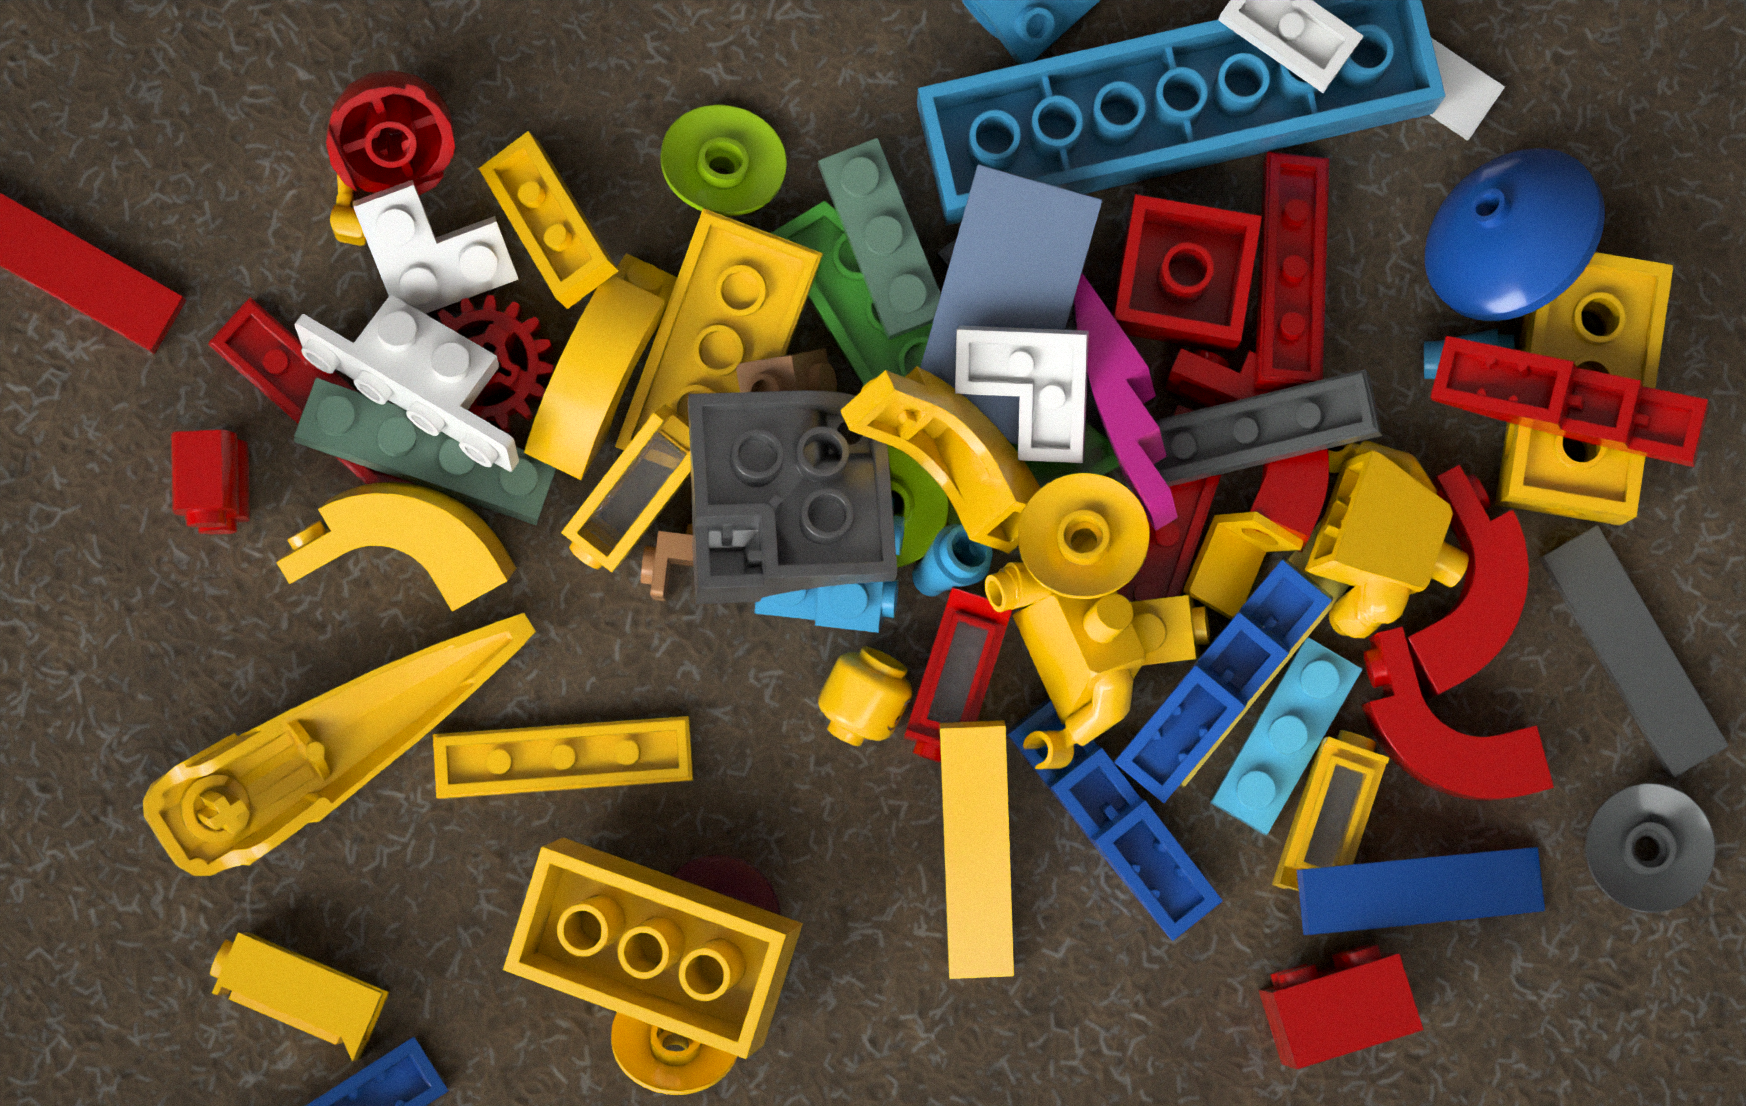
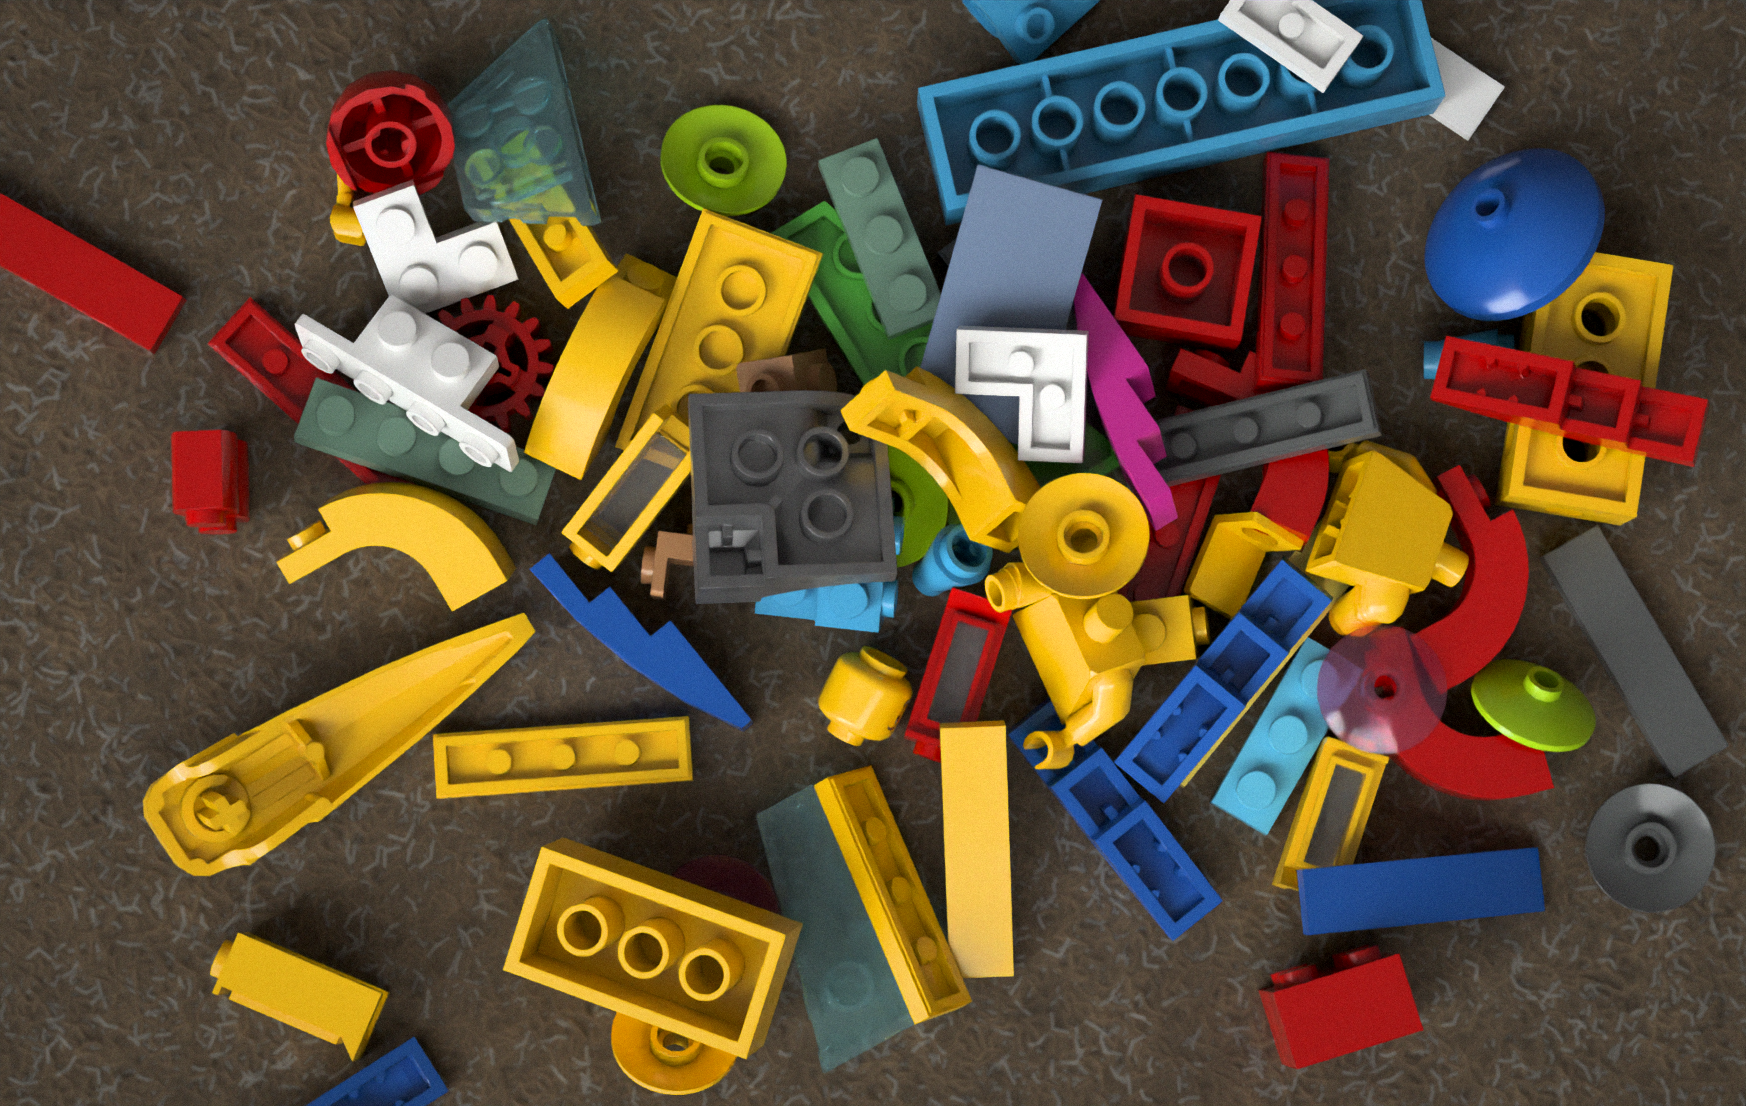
(521, 138): none -> clear light blue wing
(662, 657): none -> blue slope
(837, 953): none -> clear light blue wing
(892, 894): none -> yellow tile
(1349, 696): none -> clear pink dish
(1533, 705): none -> lime dish

